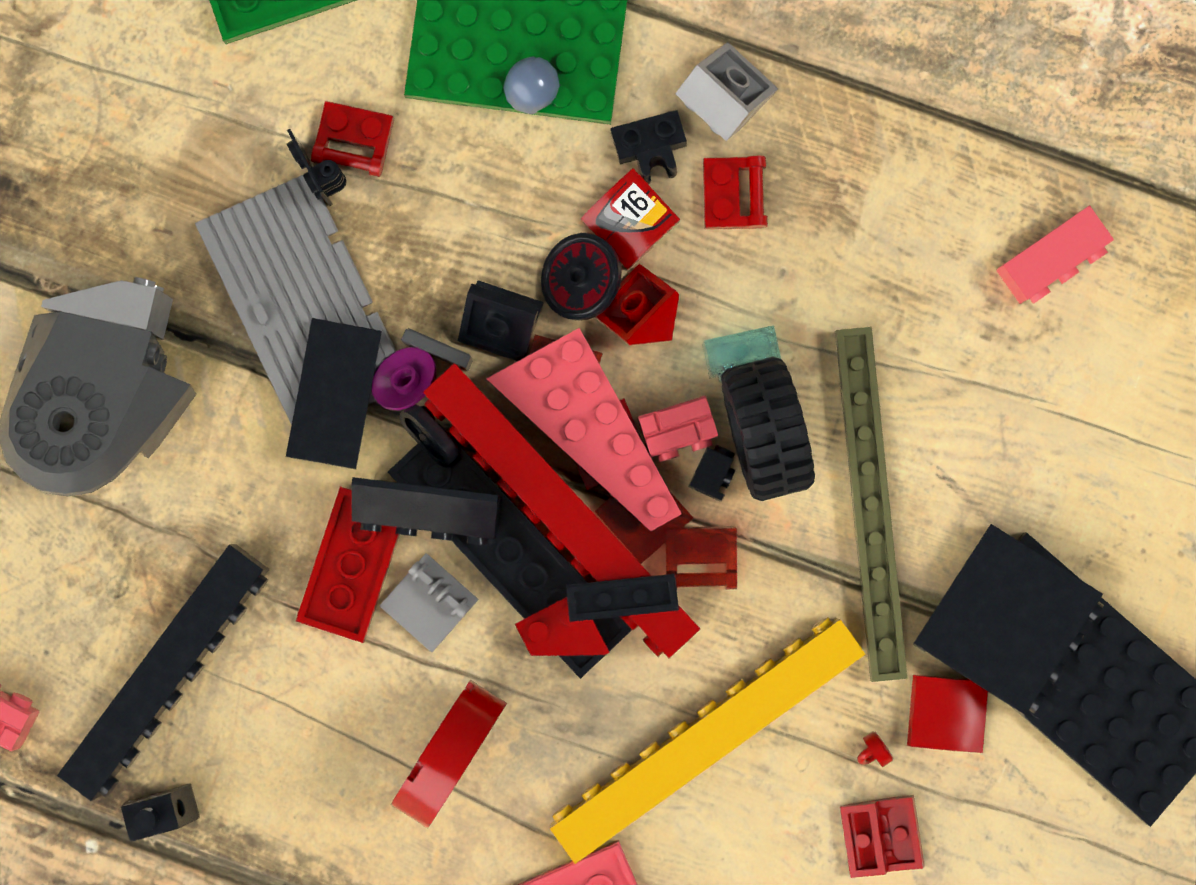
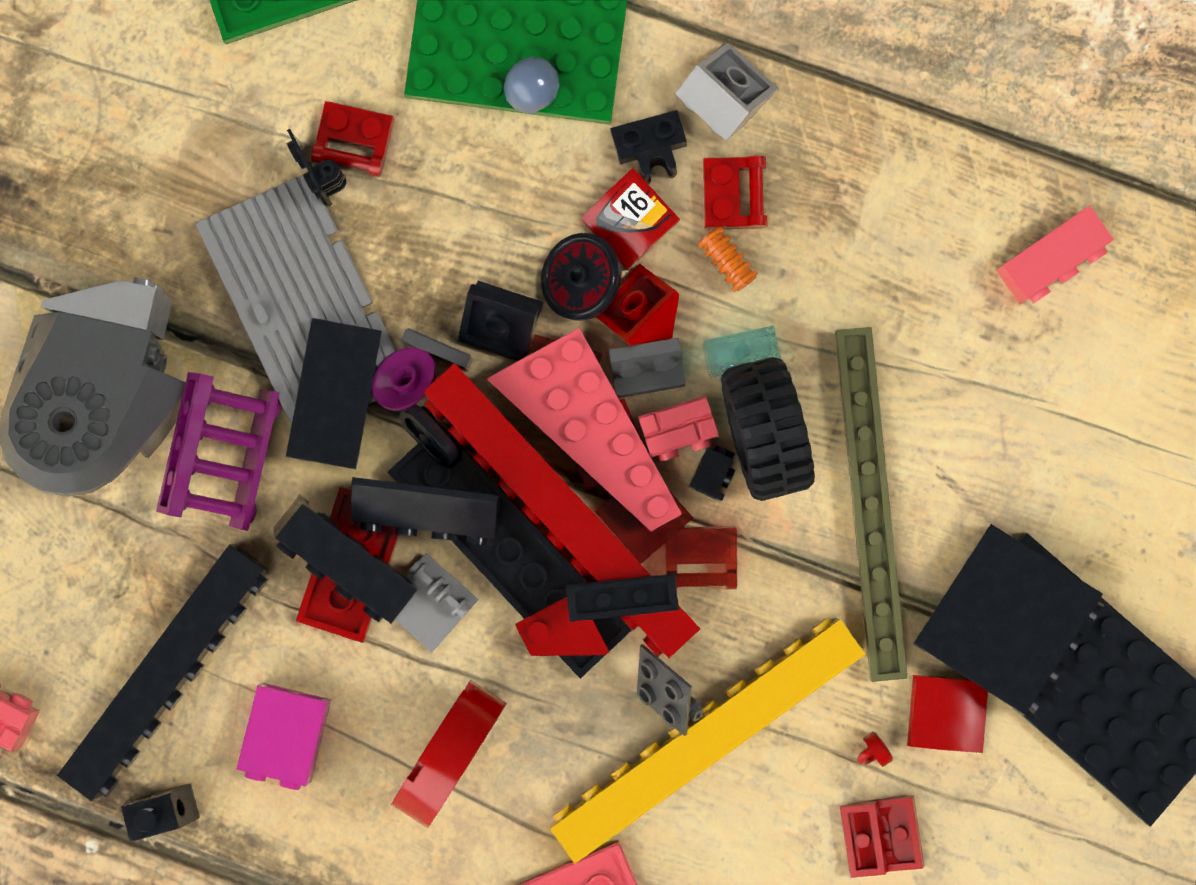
(185, 462): none -> magenta fence
(283, 736): none -> dark pink brick
(343, 561): none -> black wedge
(647, 368): none -> dark grey bracket
(666, 692): none -> dark grey hinge
(727, 259): none -> orange piece

